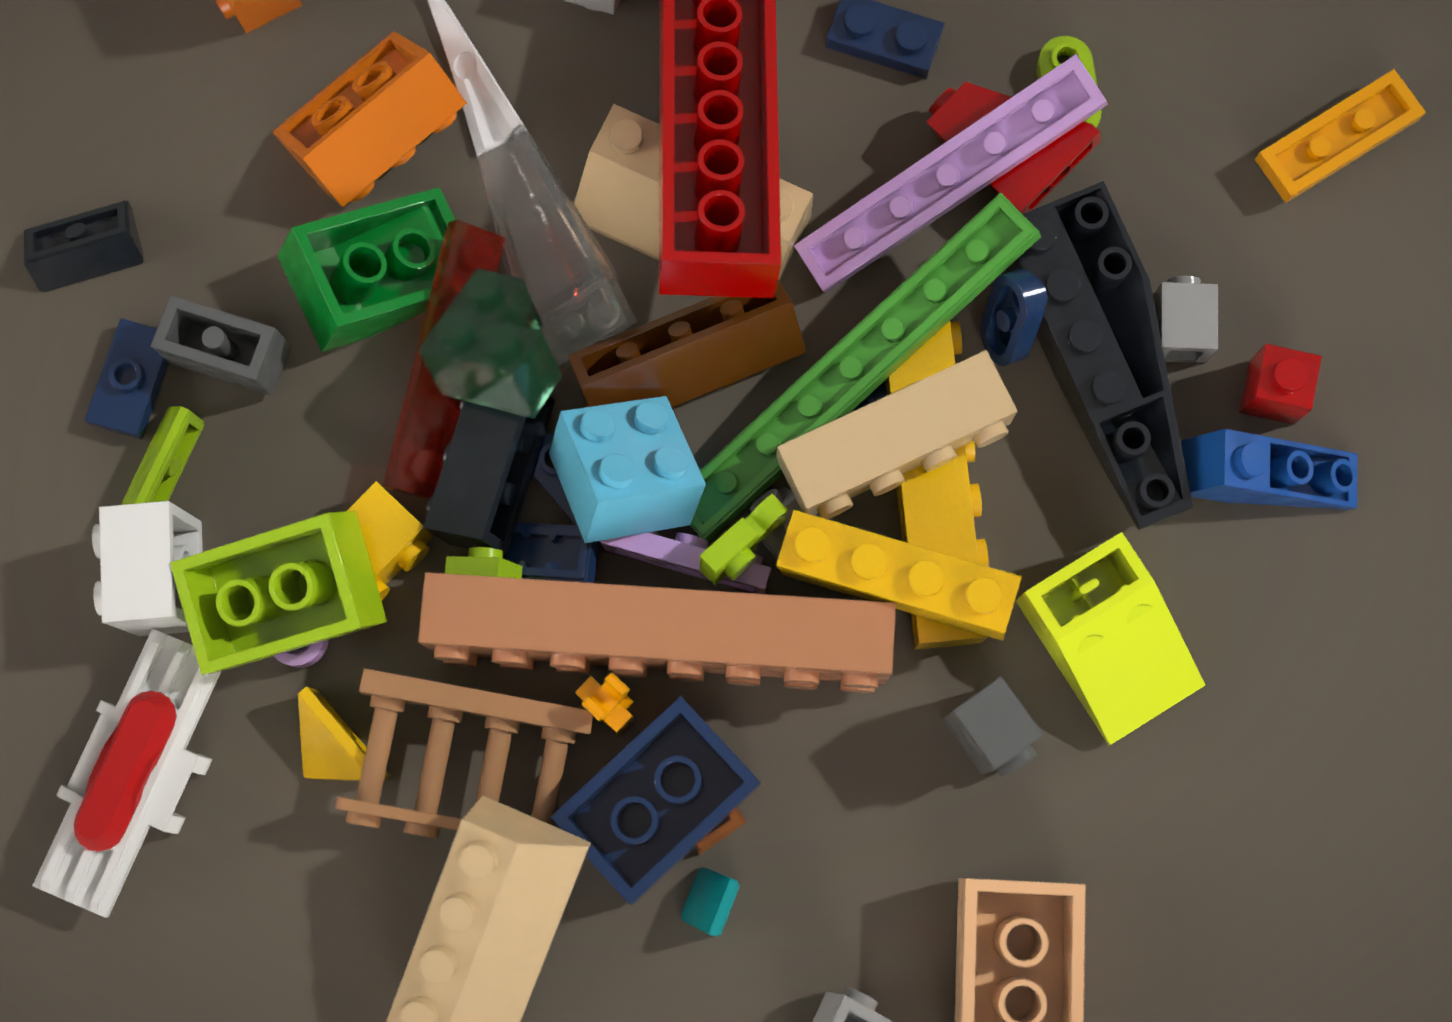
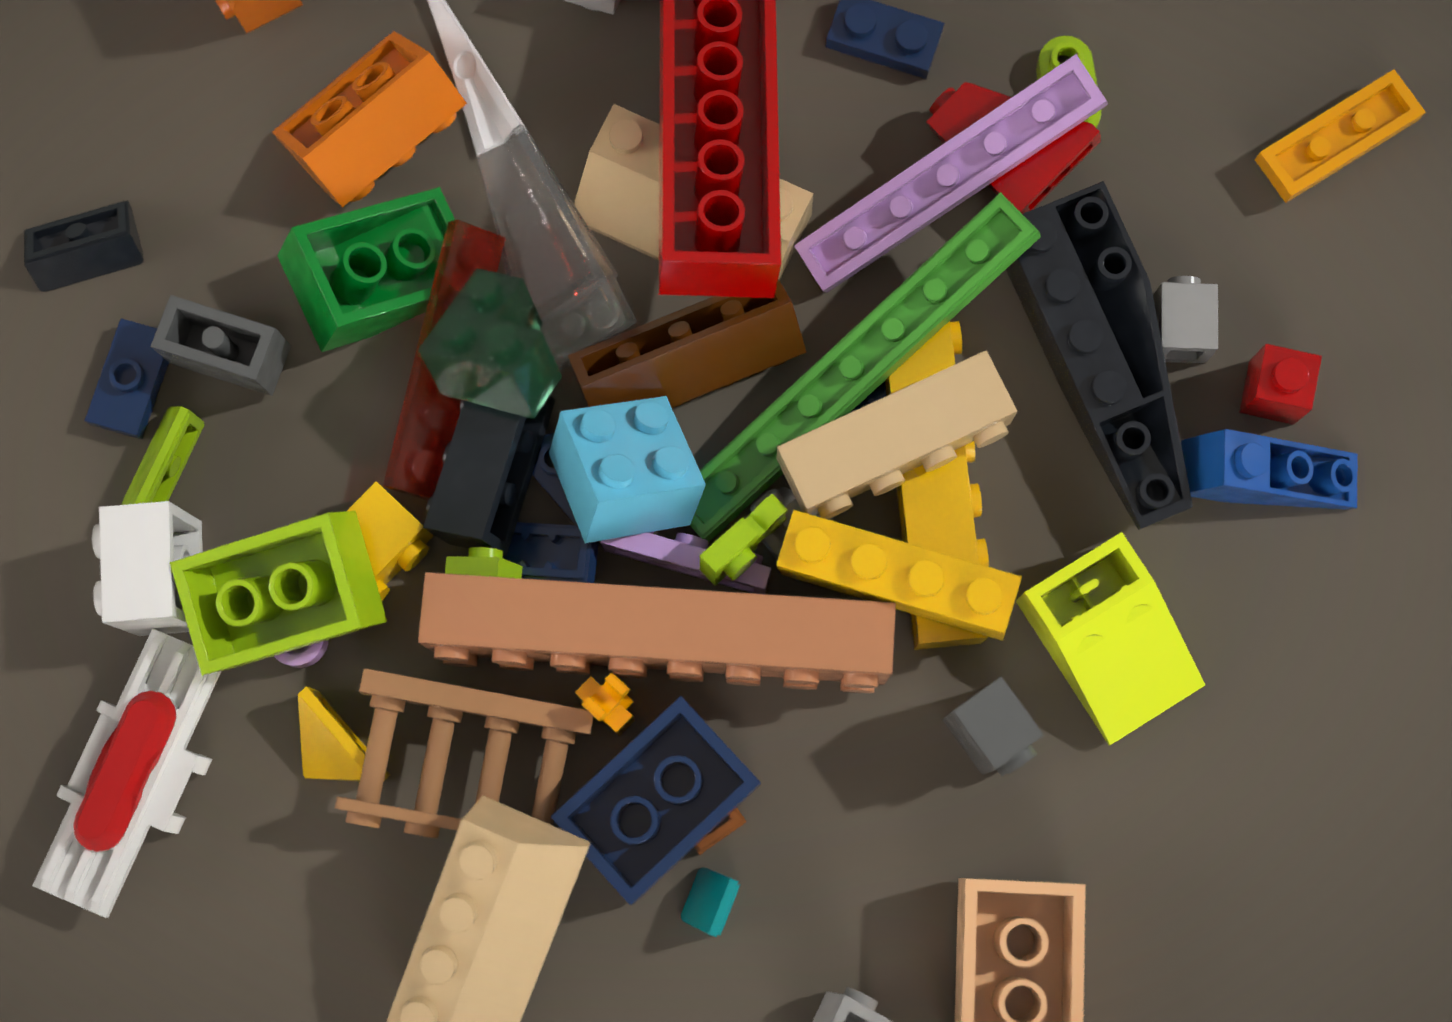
(1013, 316): dark blue plate -> none

